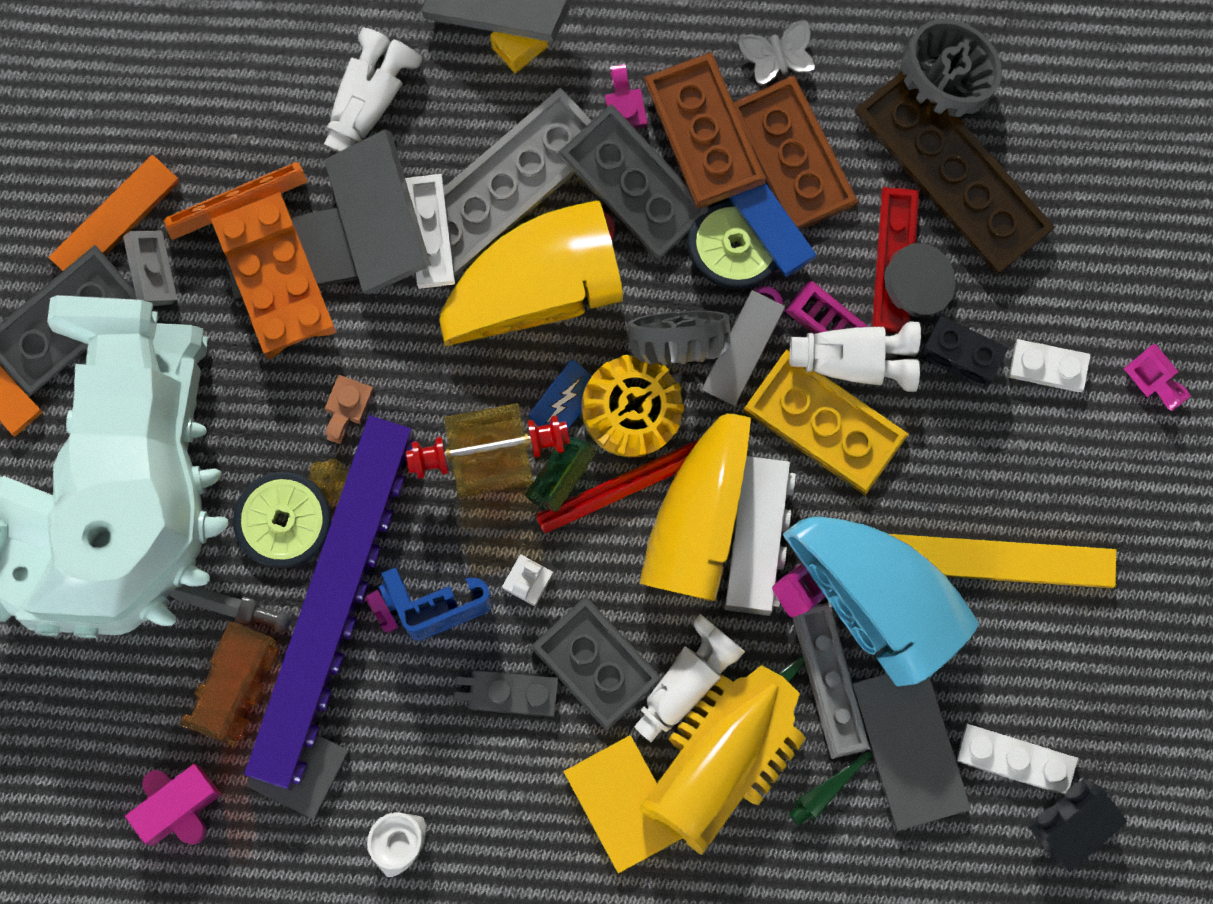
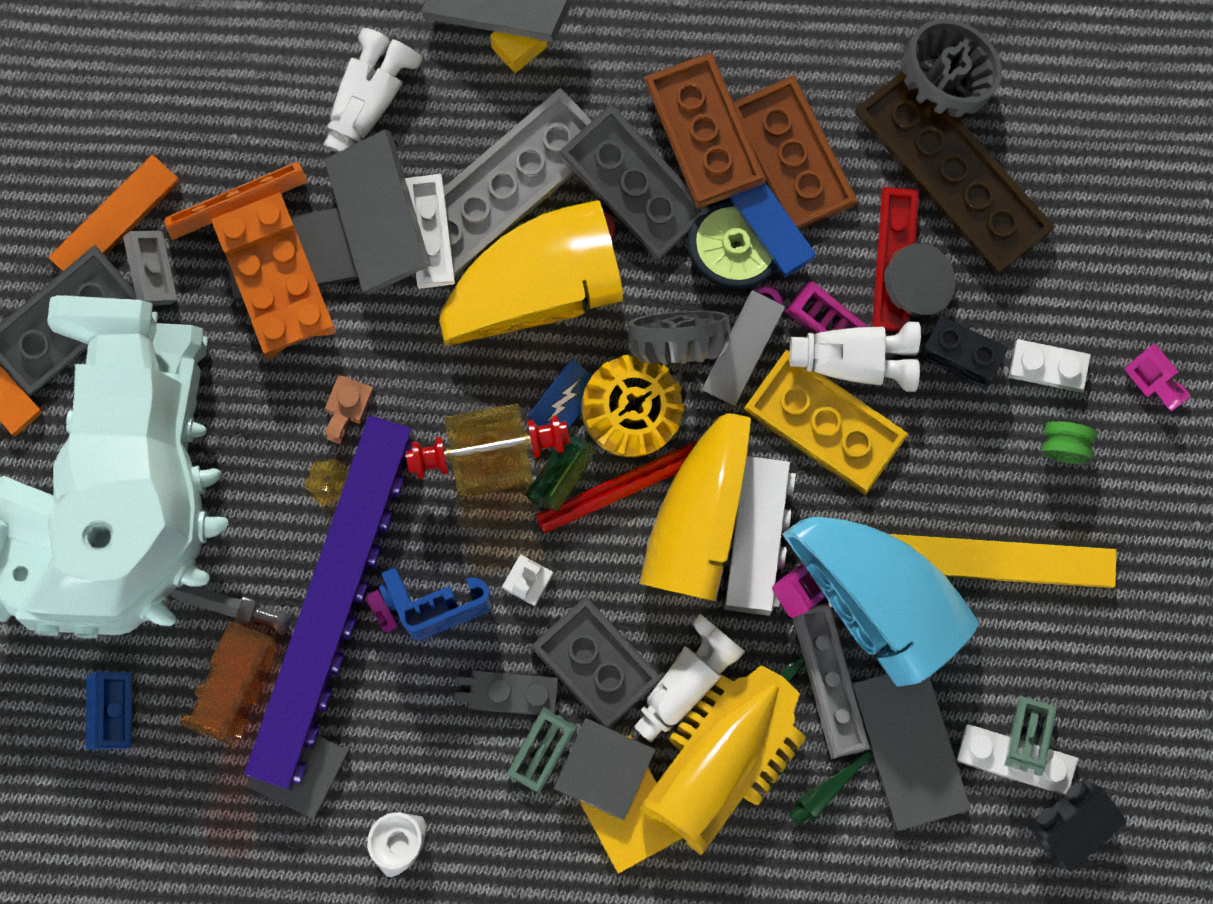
(108, 710): none -> blue slope
(173, 806): dark pink piece -> none
(258, 512): yellowish green wheel -> none
(557, 721): none -> sand green tile
(604, 769): none -> dark grey tile
(626, 101): dark pink plate -> none
(778, 56): light grey piece -> none
(1025, 760): none -> sand green tile
(1069, 443): none -> bright green wheel

